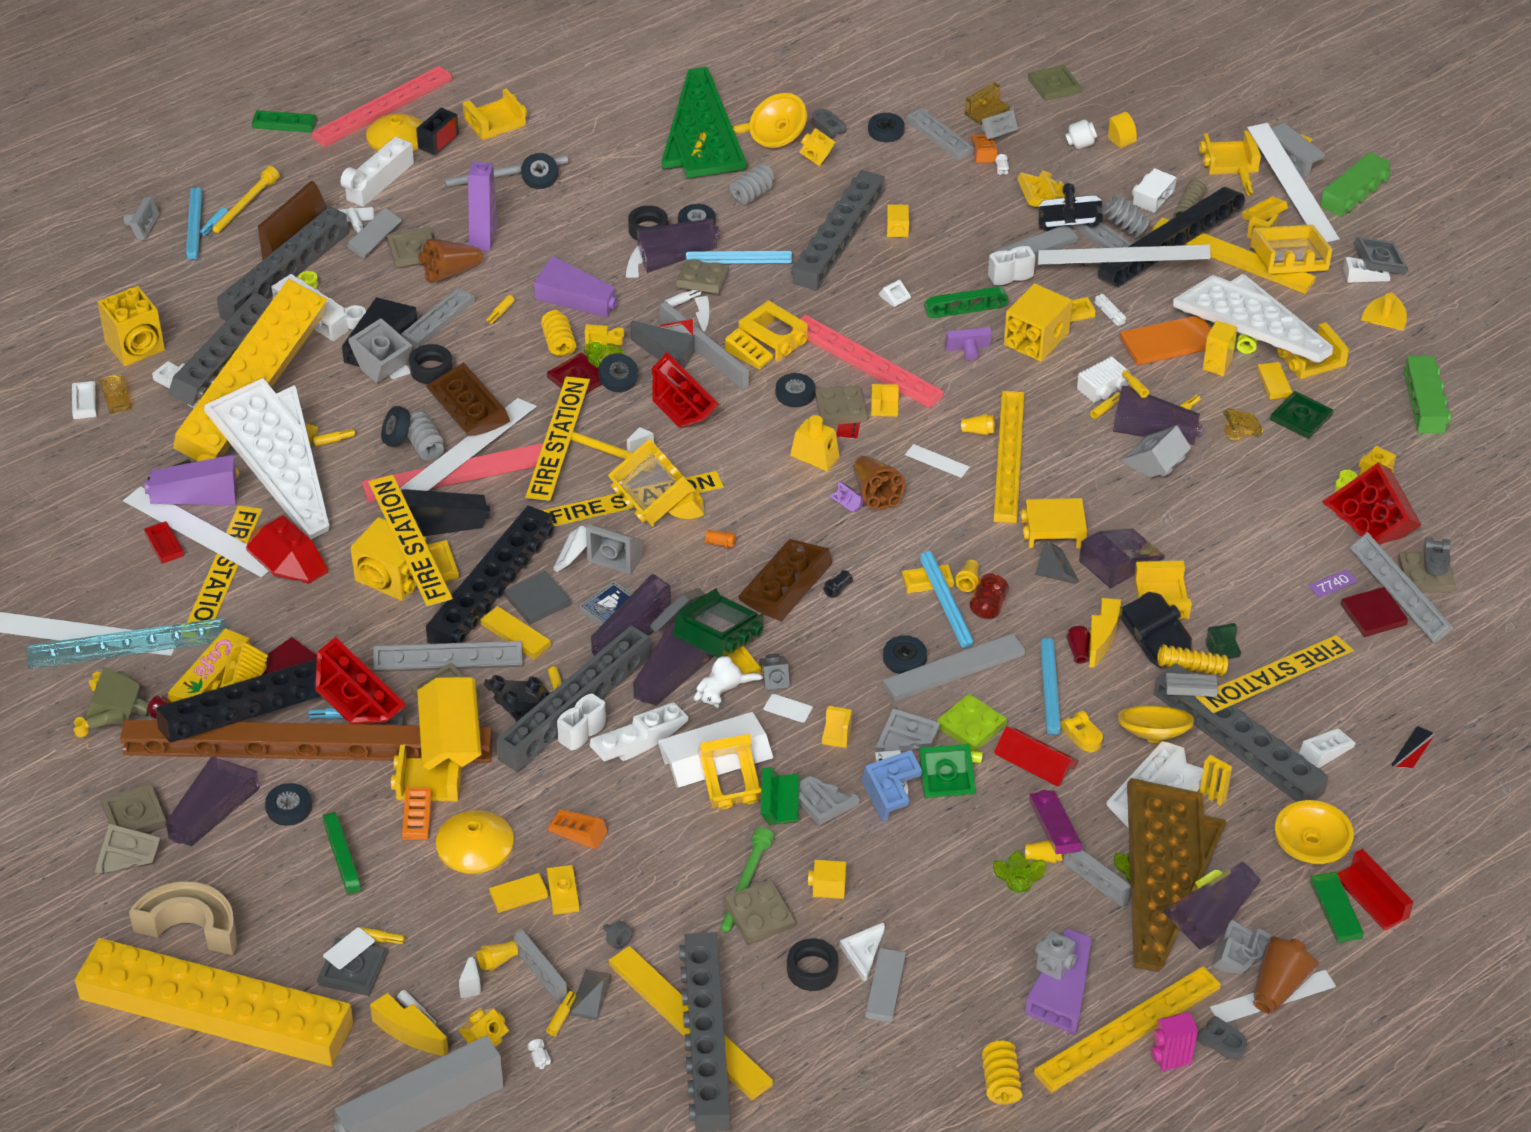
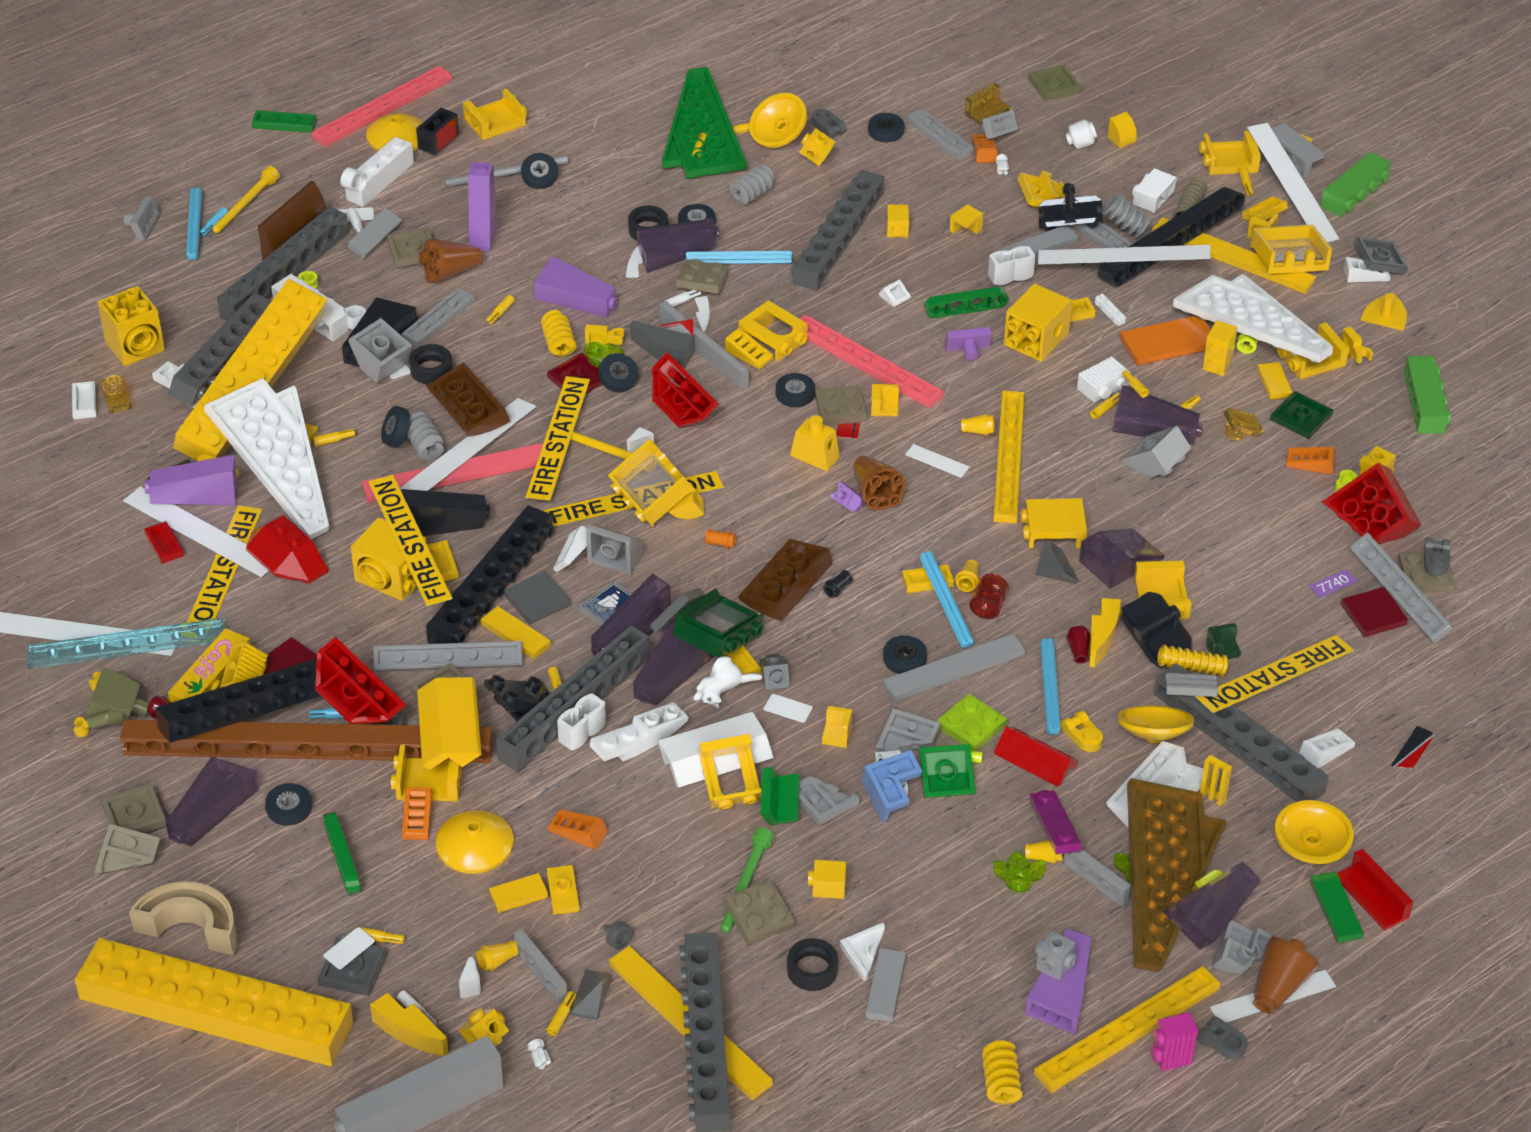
(968, 218): none -> yellow panel
(1320, 459): none -> orange slope
(1354, 343): none -> yellow plate

